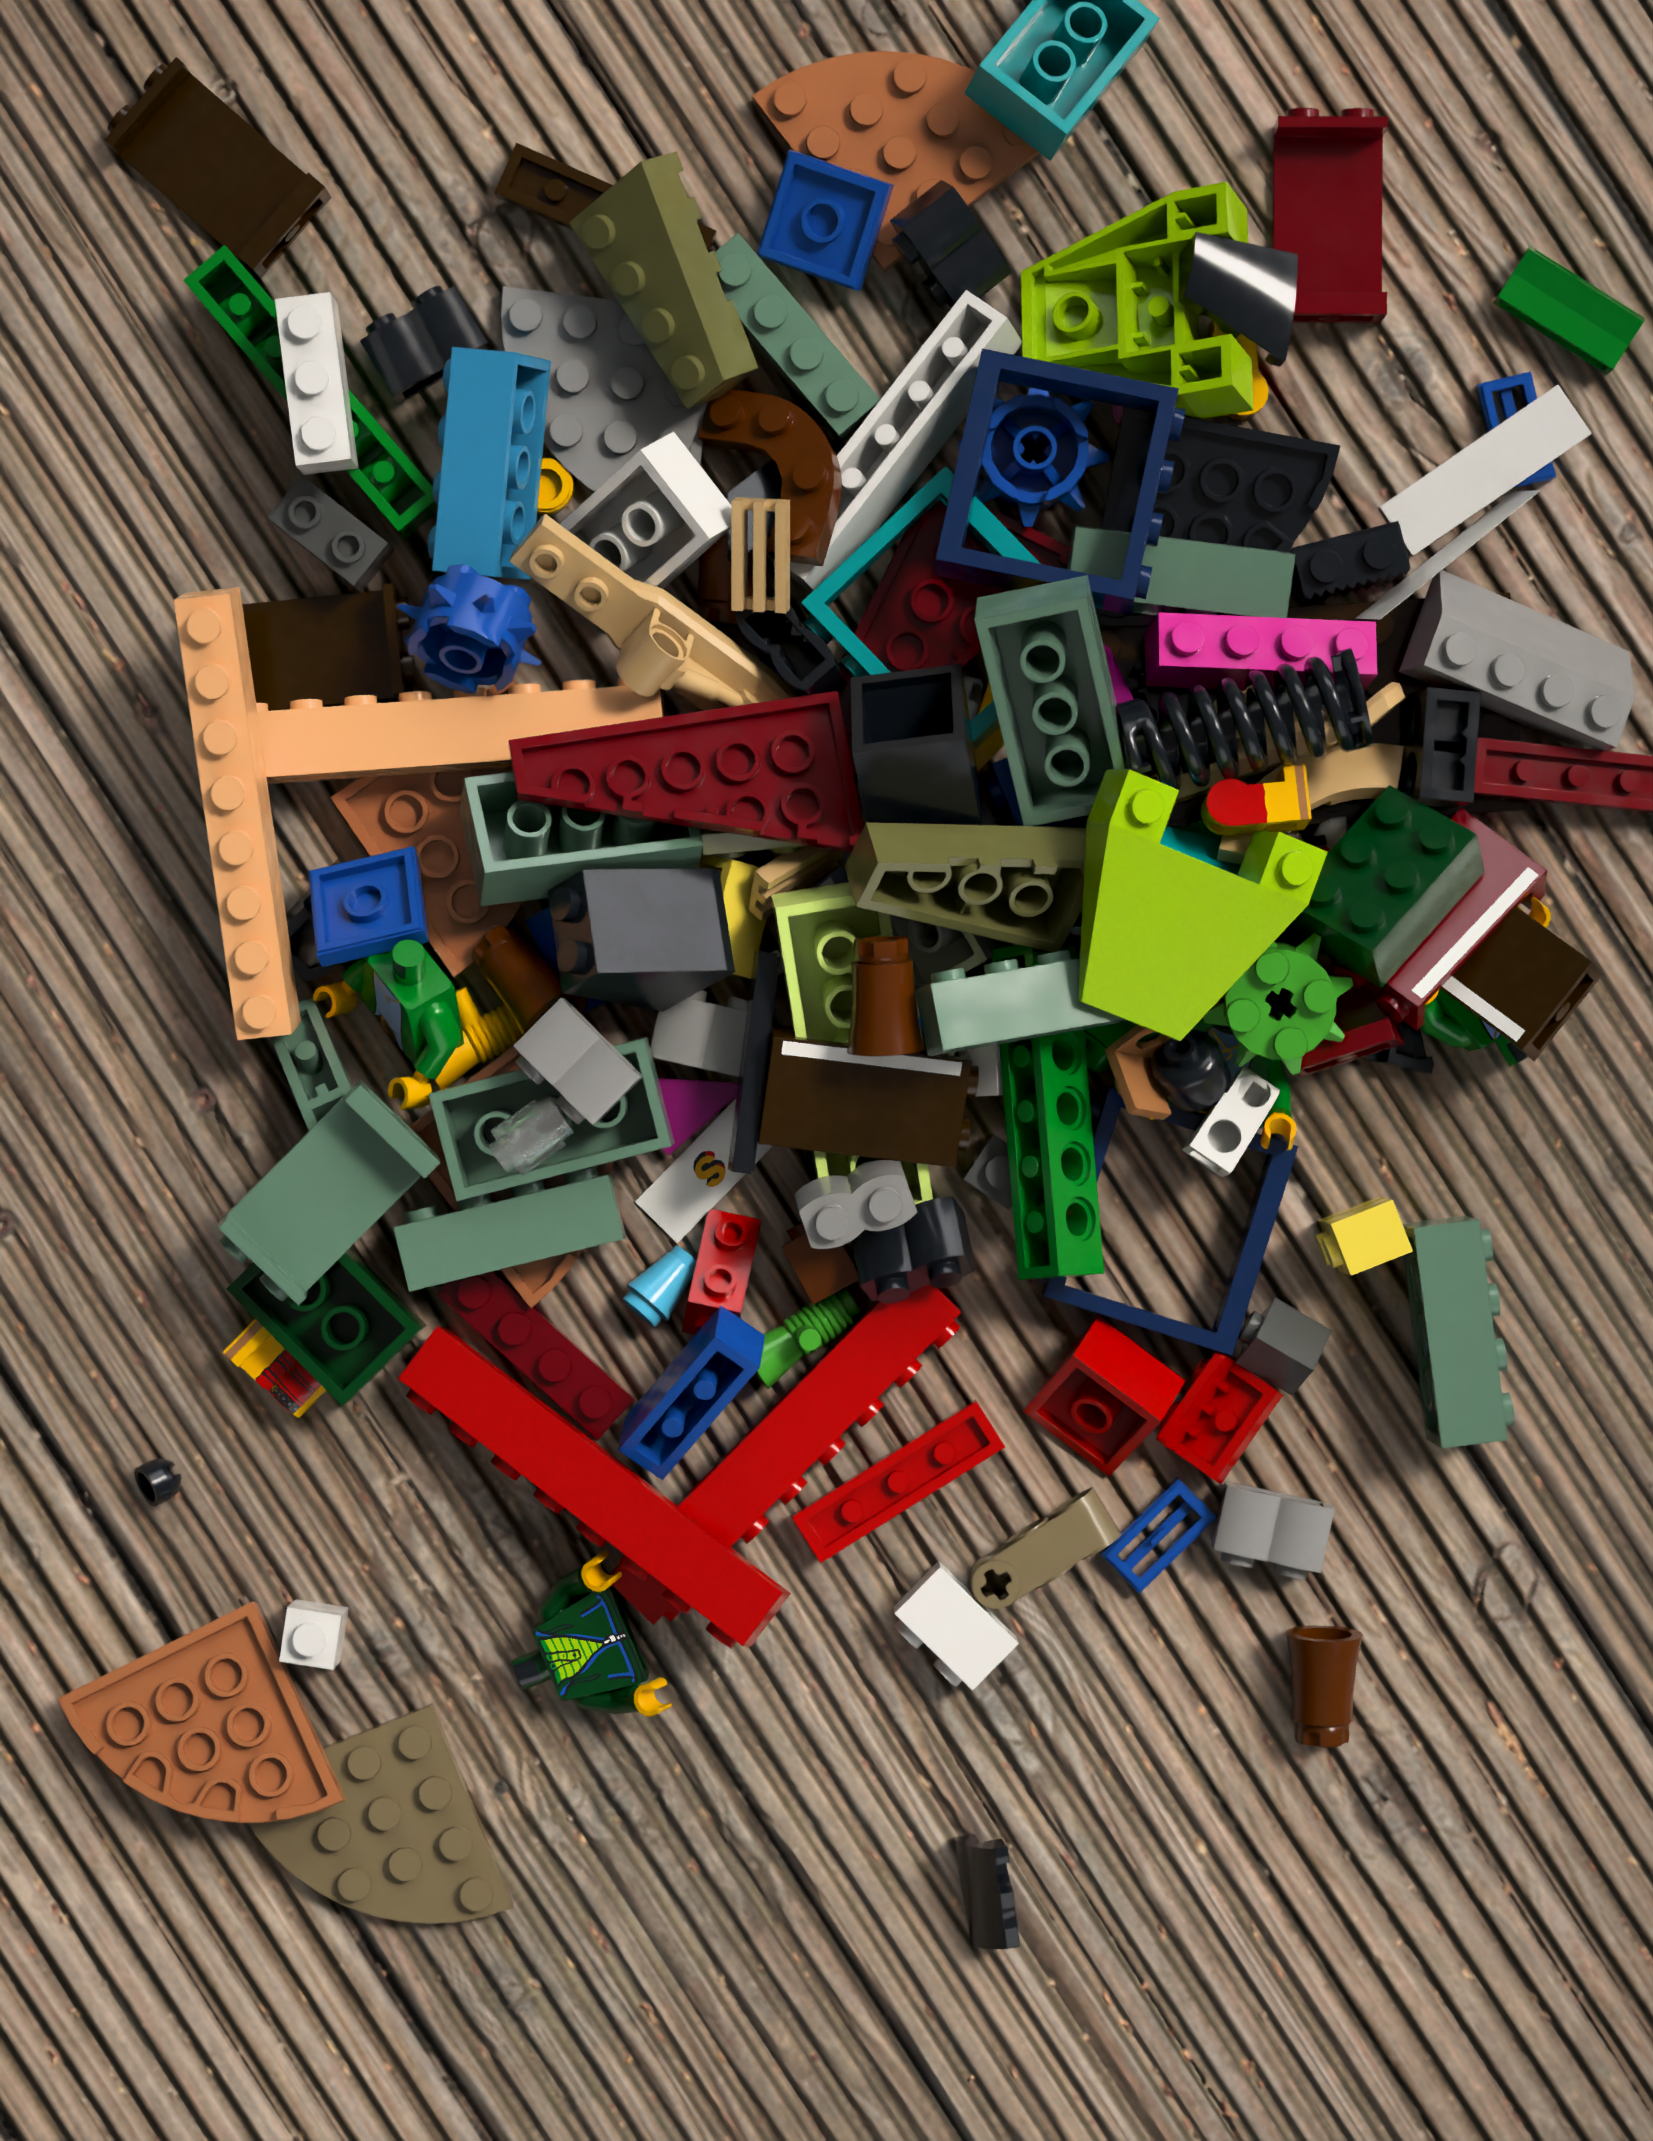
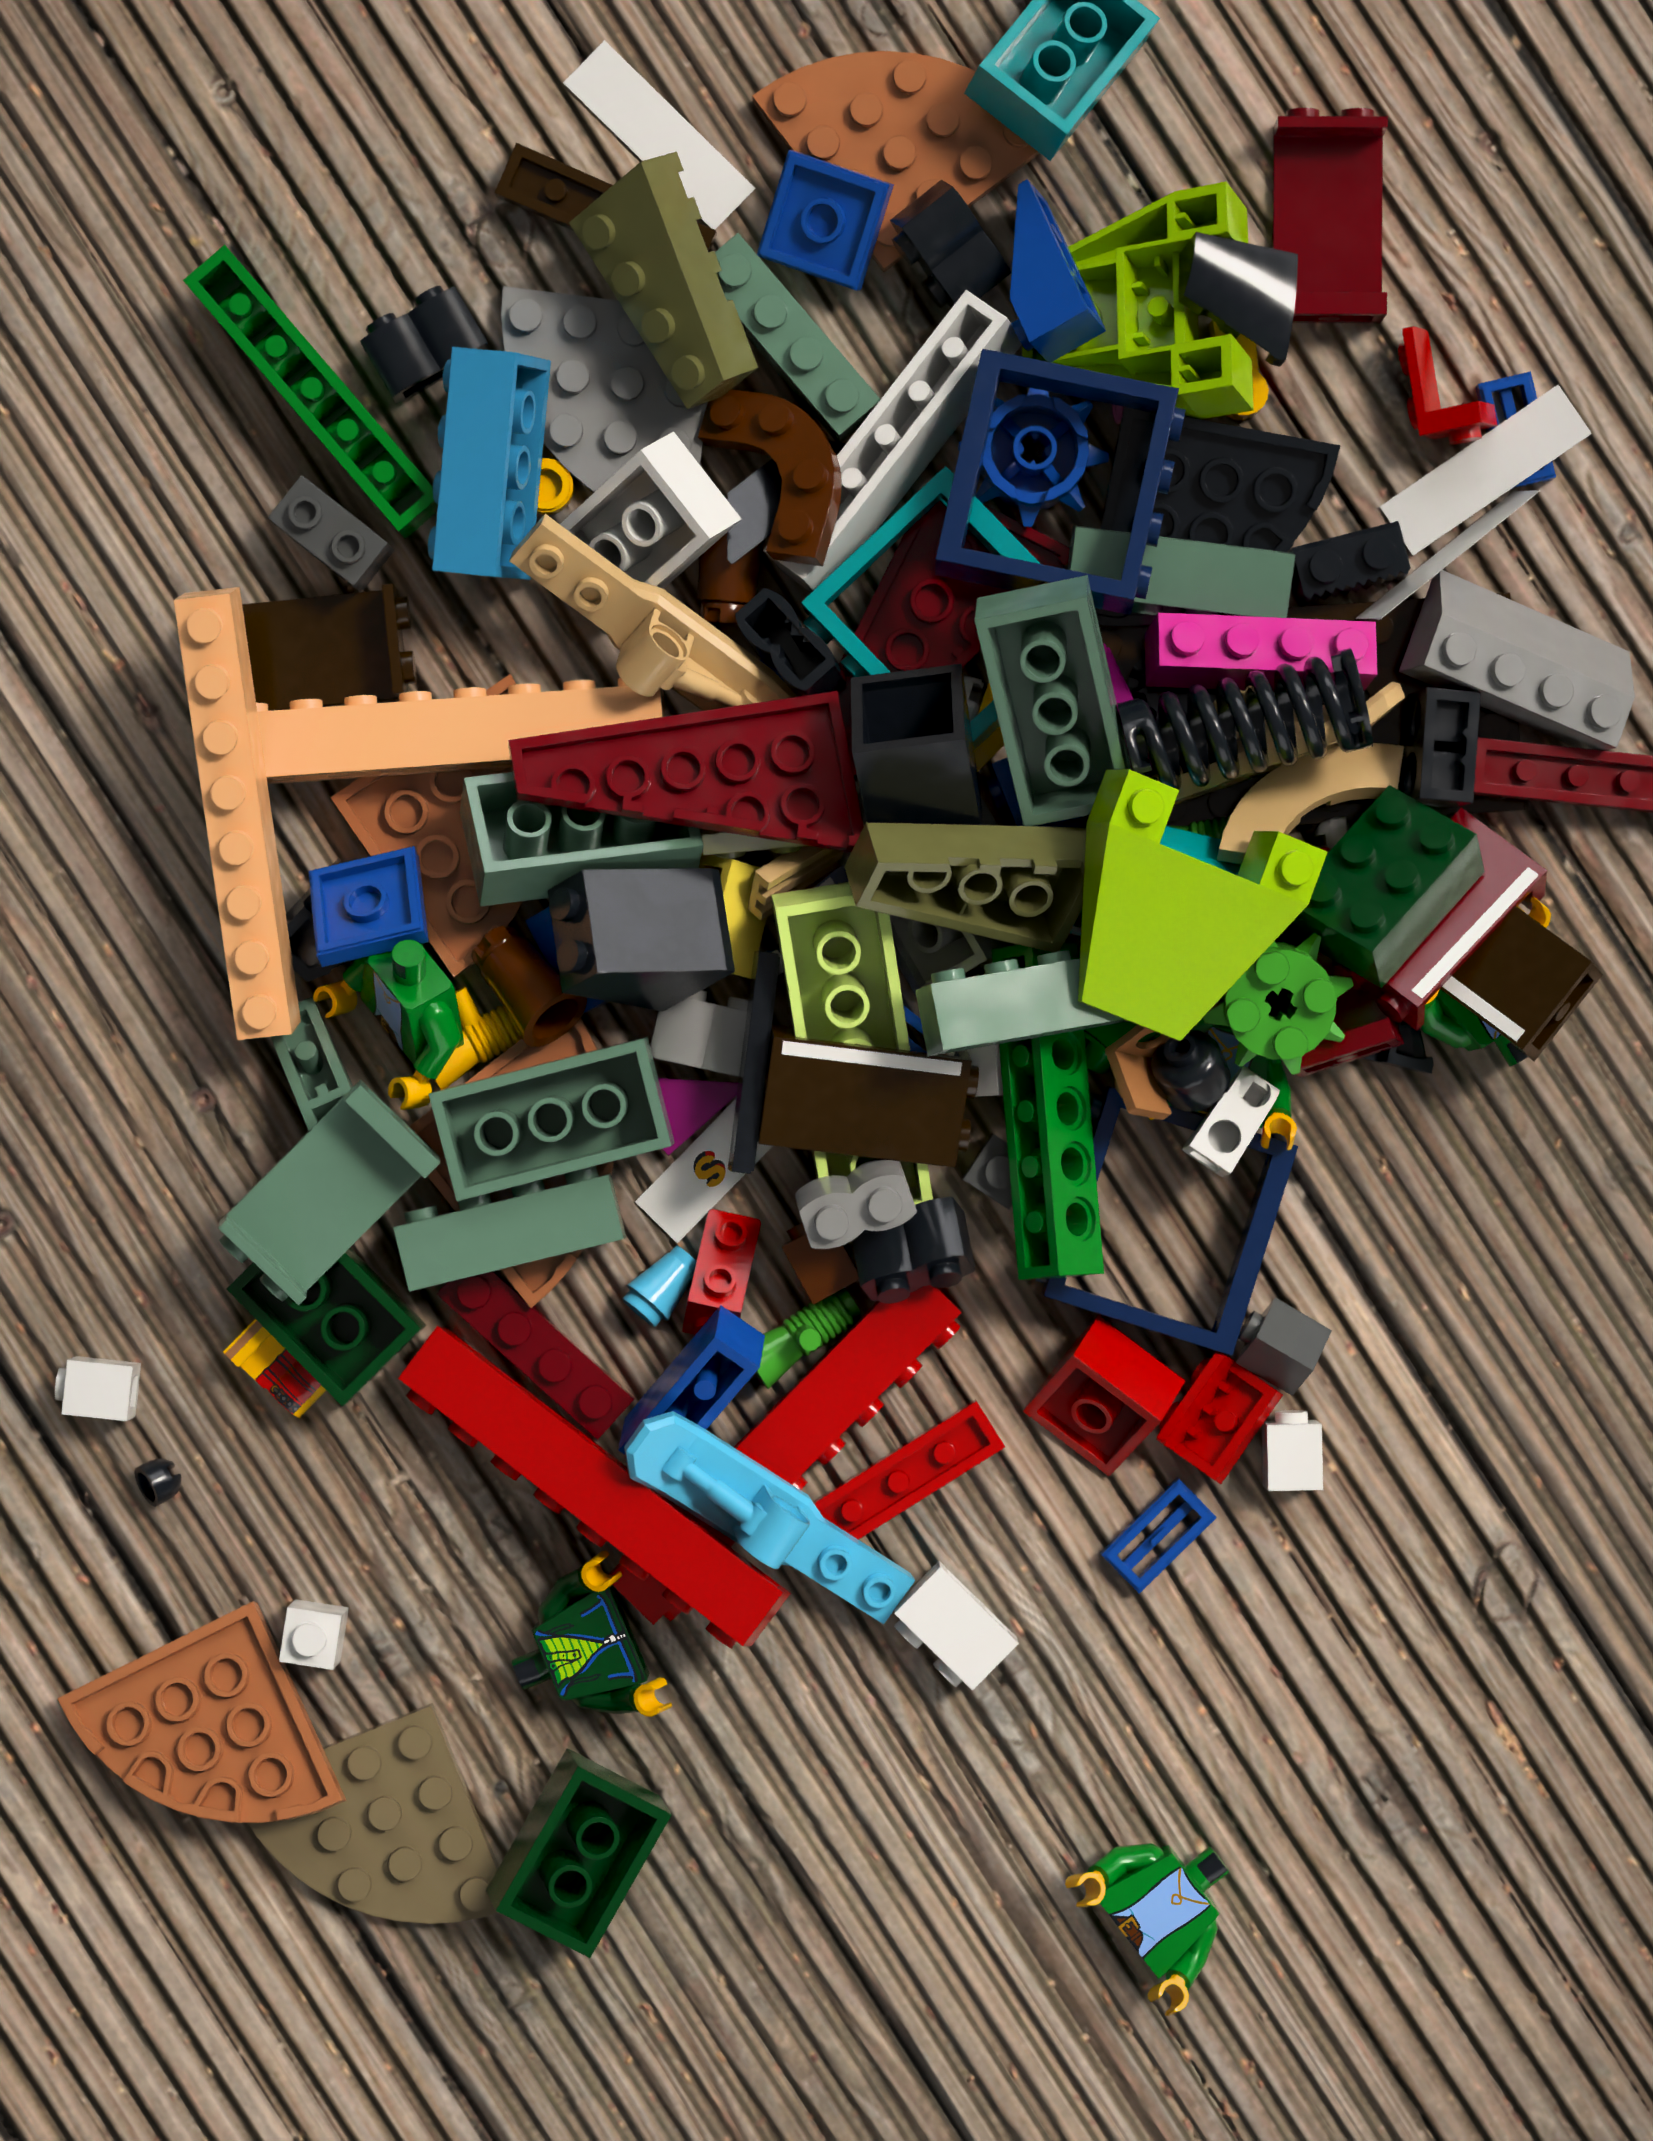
(98, 1388): none -> white brick
(216, 167): dark brown panel -> none
(316, 383): white brick -> none
(471, 630): blue brick -> none
(530, 1136): clear brick -> none
(576, 1062): light grey brick -> none
(578, 1853): none -> dark green brick
(655, 128): none -> white sticker
(739, 554): tan tile -> none
(760, 1512): none -> medium azure piece
(883, 999): reddish brown plant -> none
(987, 1892): black slope -> none
(1045, 1549): dark tan piece -> none
(1046, 284): none -> blue slope
(1159, 1909): none -> torso
(1272, 1529): light grey brick -> none
(1273, 806): leg -> none
(1292, 1452): none -> white brick
(1323, 1682): reddish brown plant -> none
(1363, 1236): light yellow brick -> none
(1455, 1332): sand green brick -> none
(1459, 422): none -> red bracket
(1569, 310): green piece -> none

